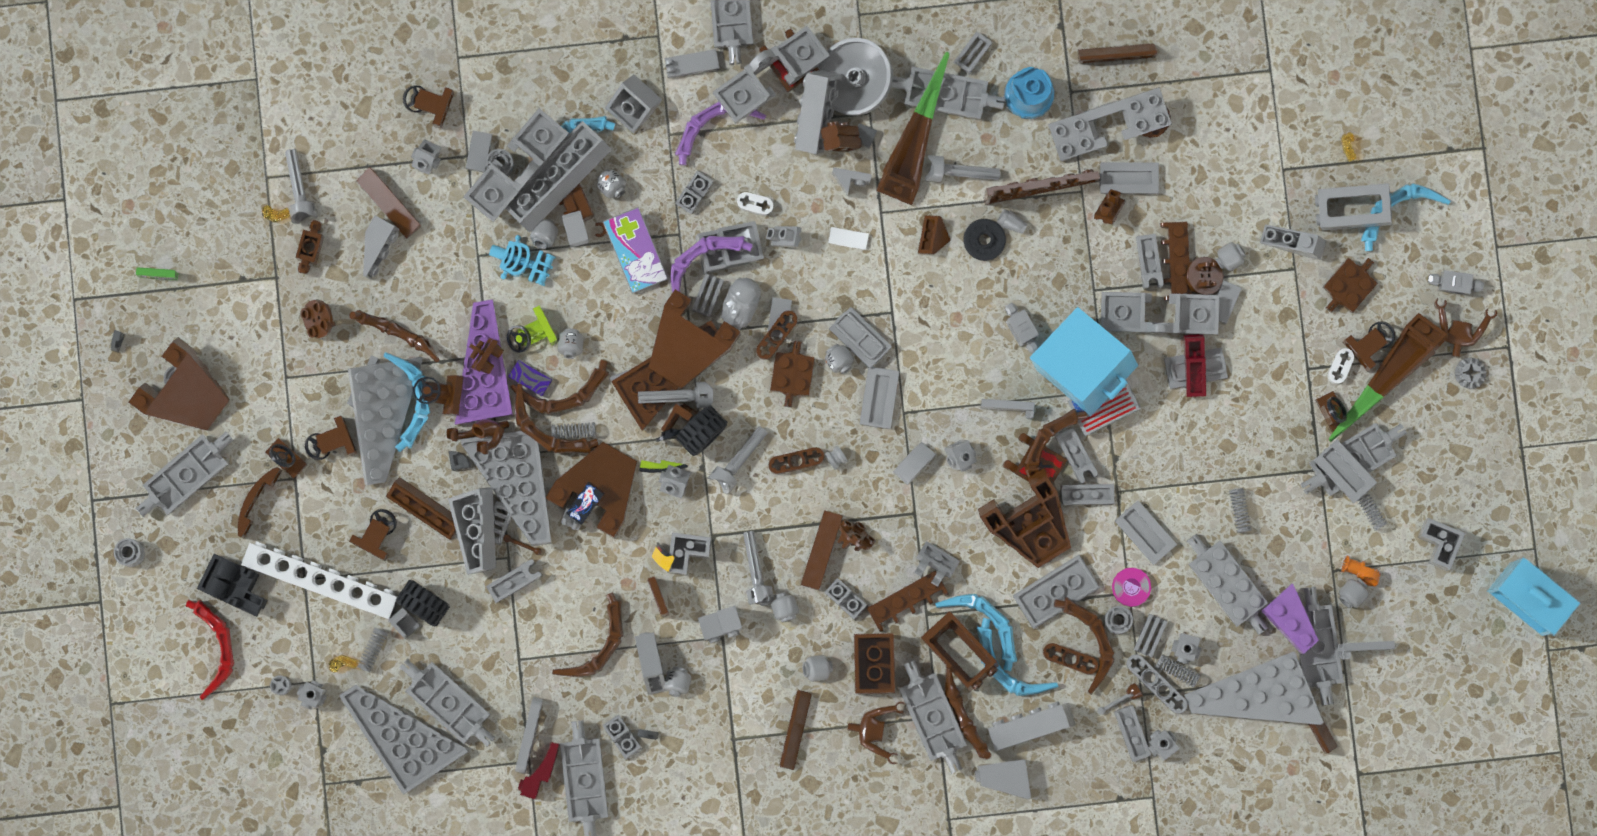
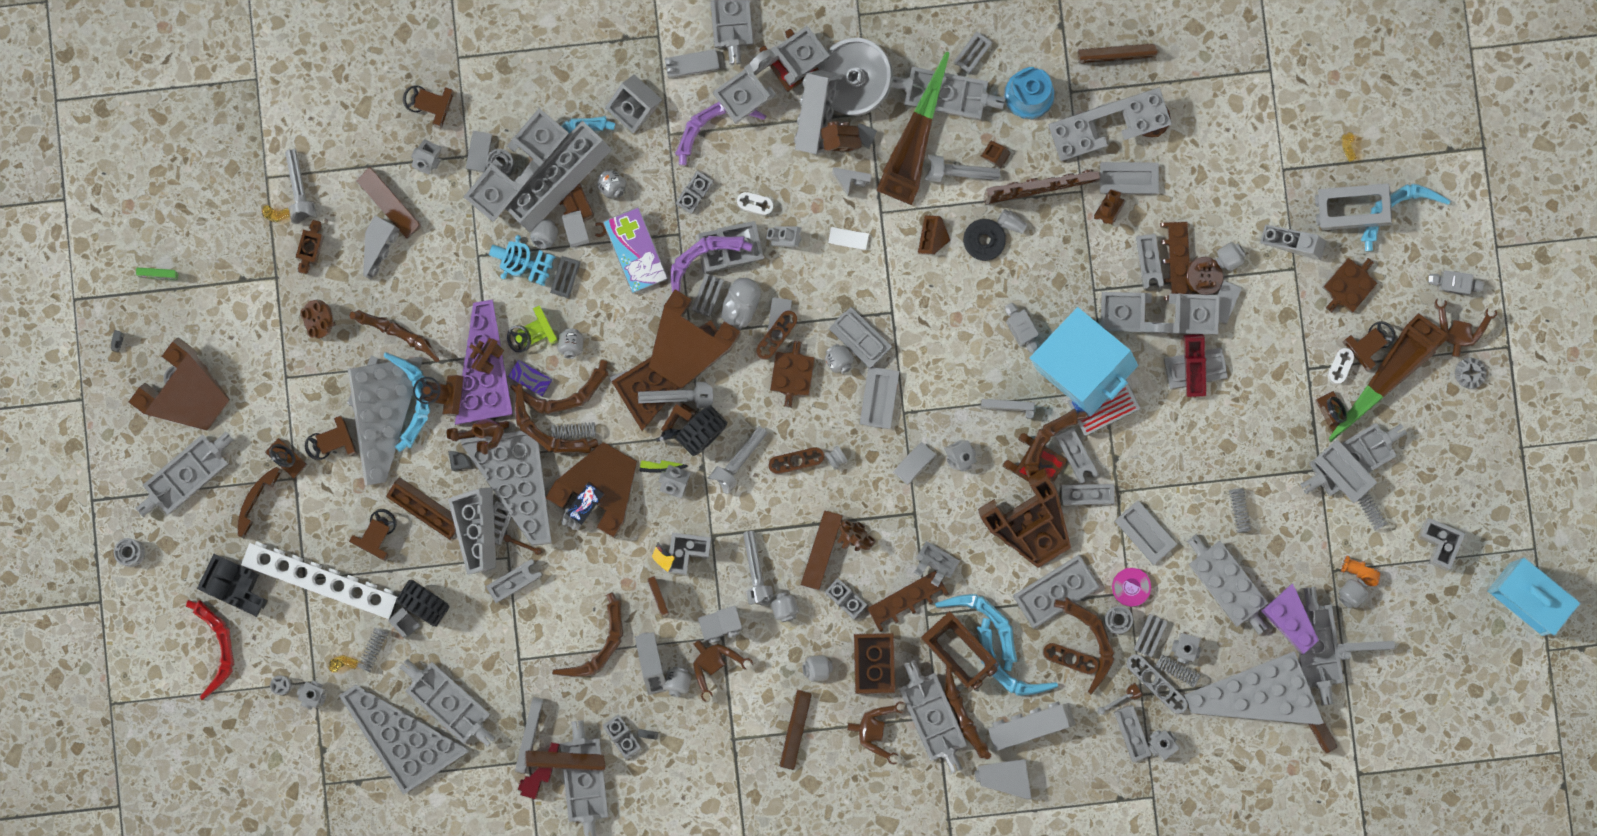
(560, 293): none -> dark grey tile
(564, 760): none -> reddish brown slope
(711, 661): none -> reddish brown piece
(996, 154): none -> reddish brown slope

